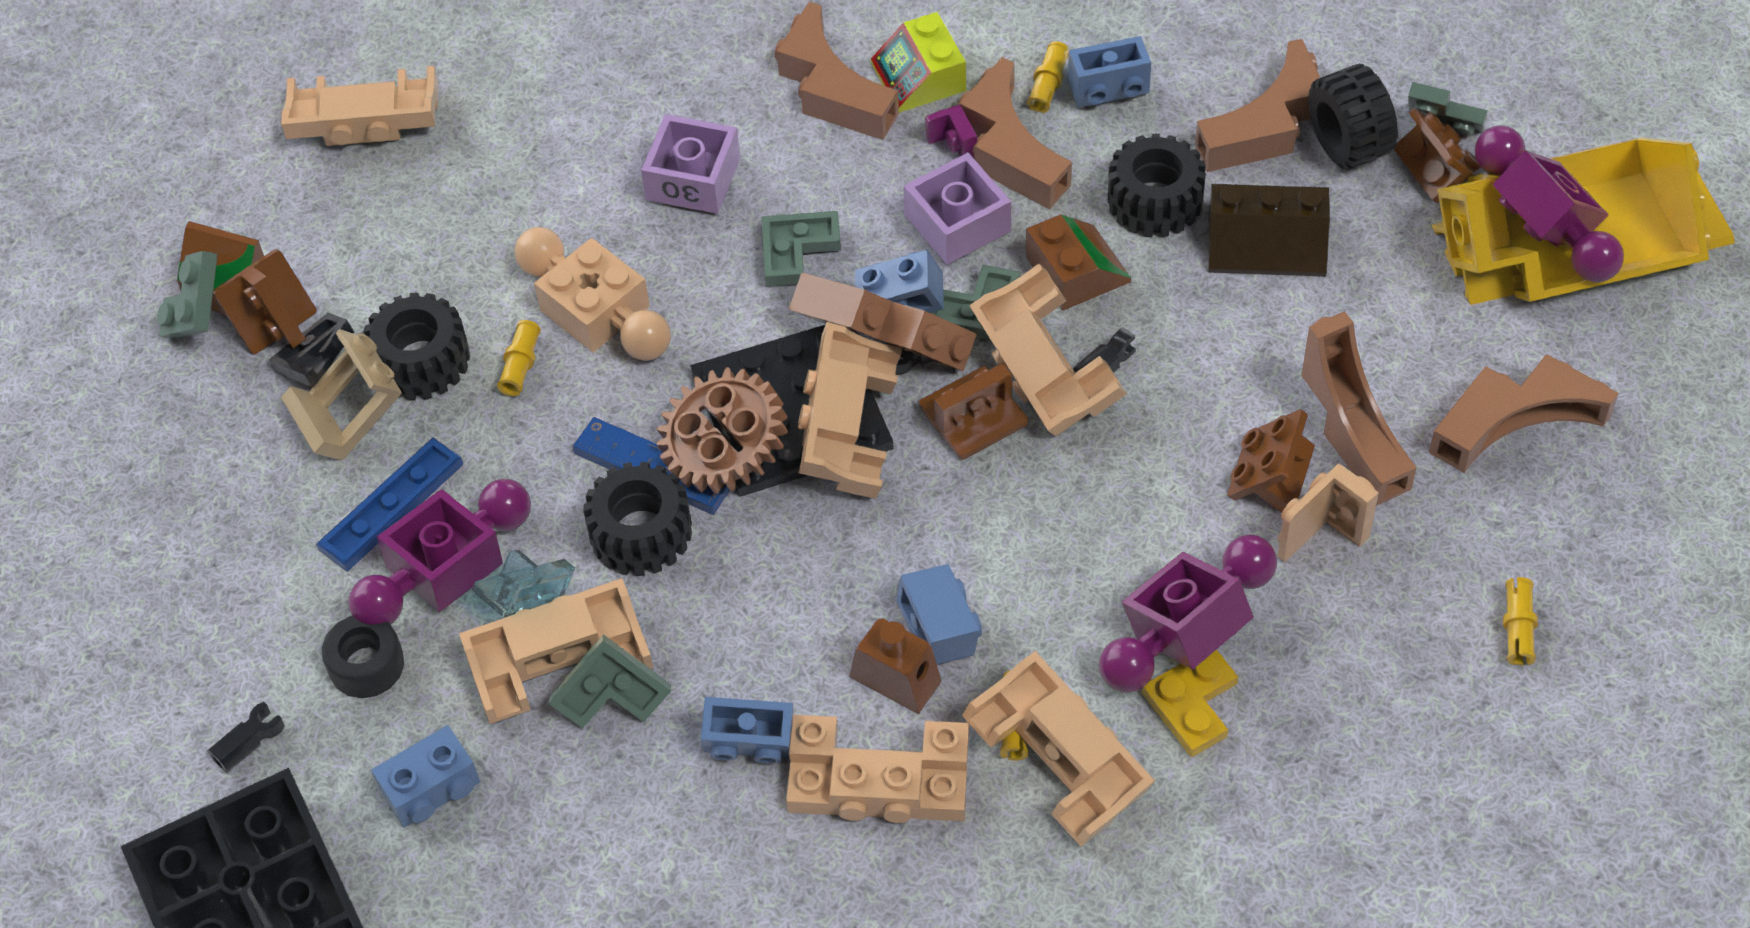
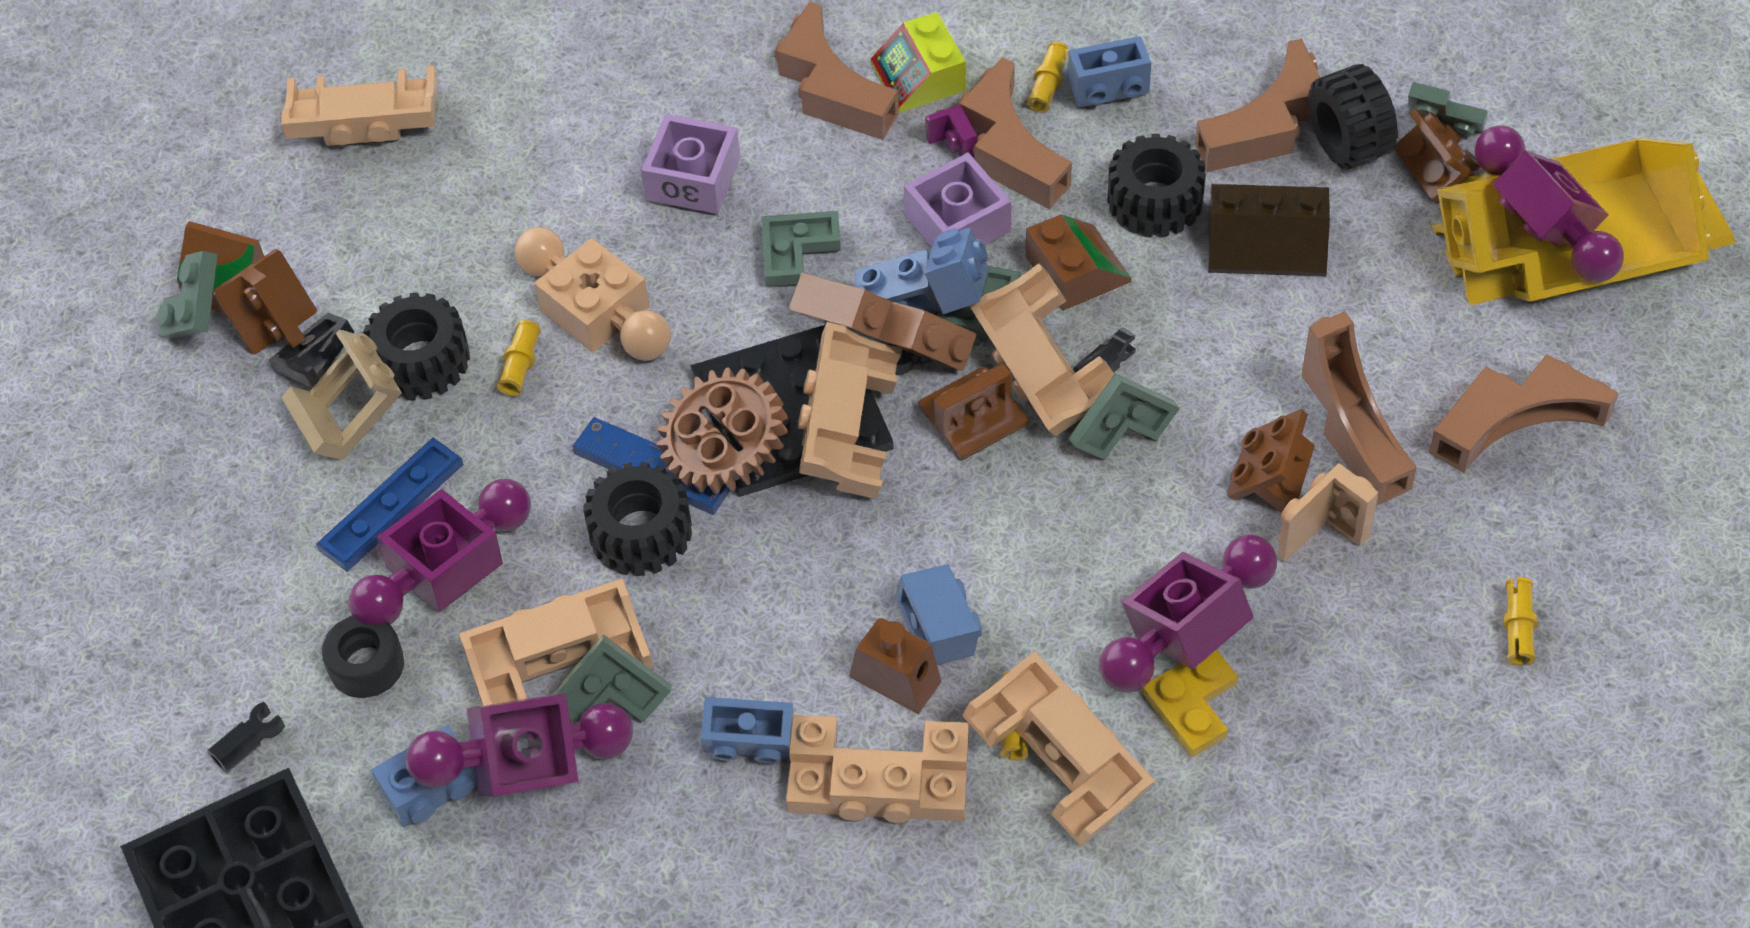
(500, 769): none -> magenta brick
(524, 584): clear light blue panel -> none
(957, 269): none -> medium blue brick
(1120, 407): none -> sand green plate

